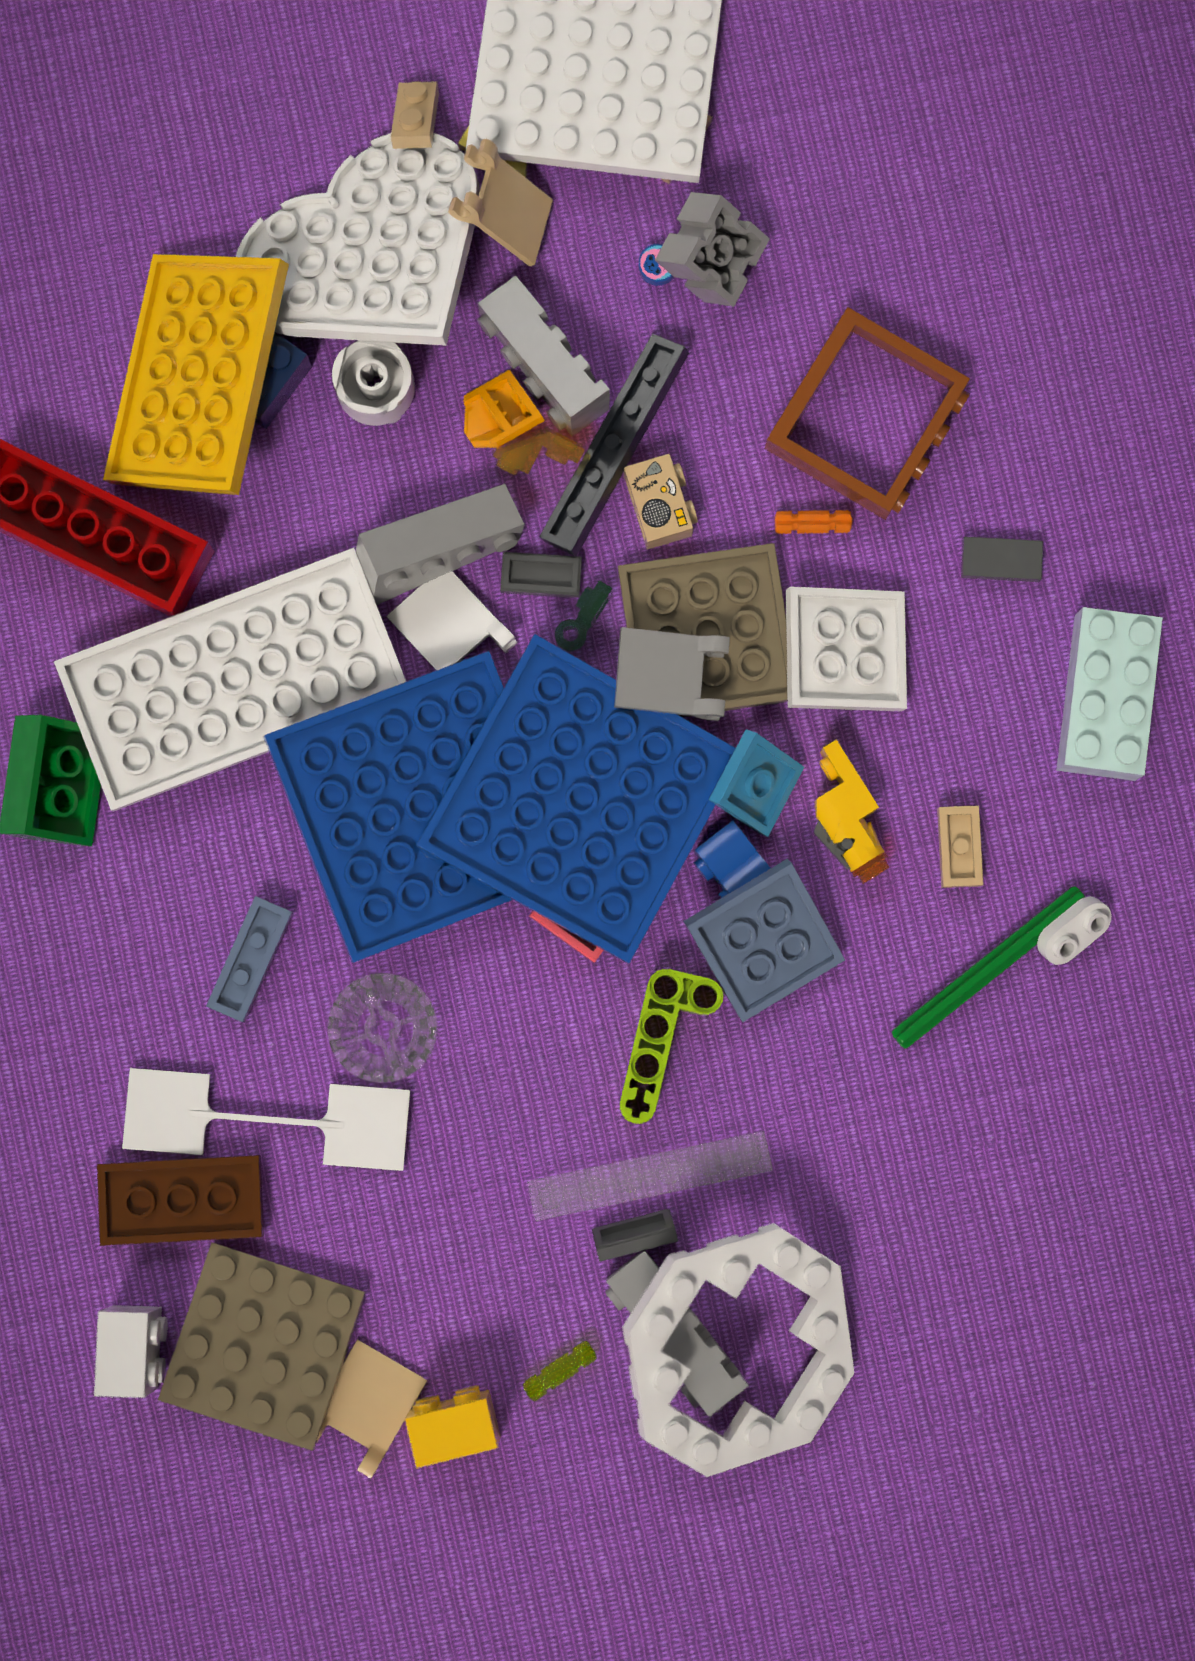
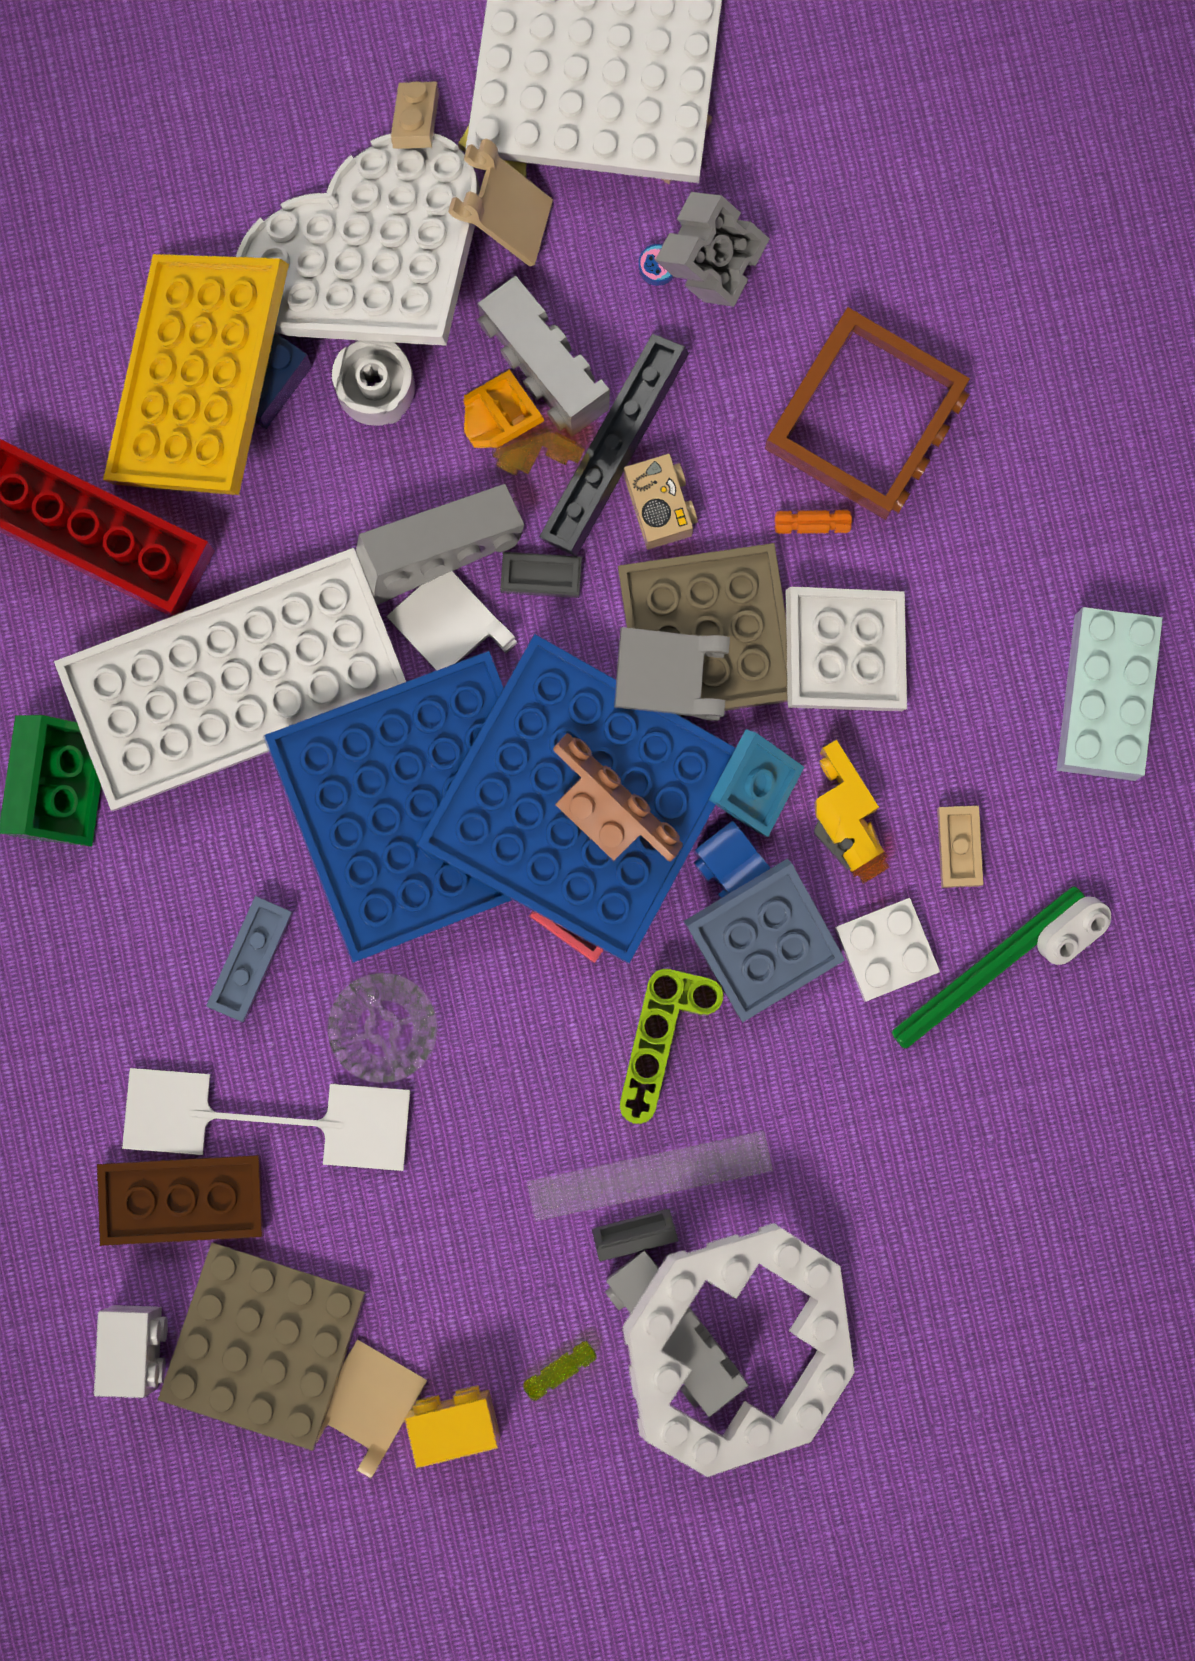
(591, 606): plate -> none
(607, 808): none -> nougat bracket
(887, 949): none -> white plate
(1001, 559): dark grey tile -> none

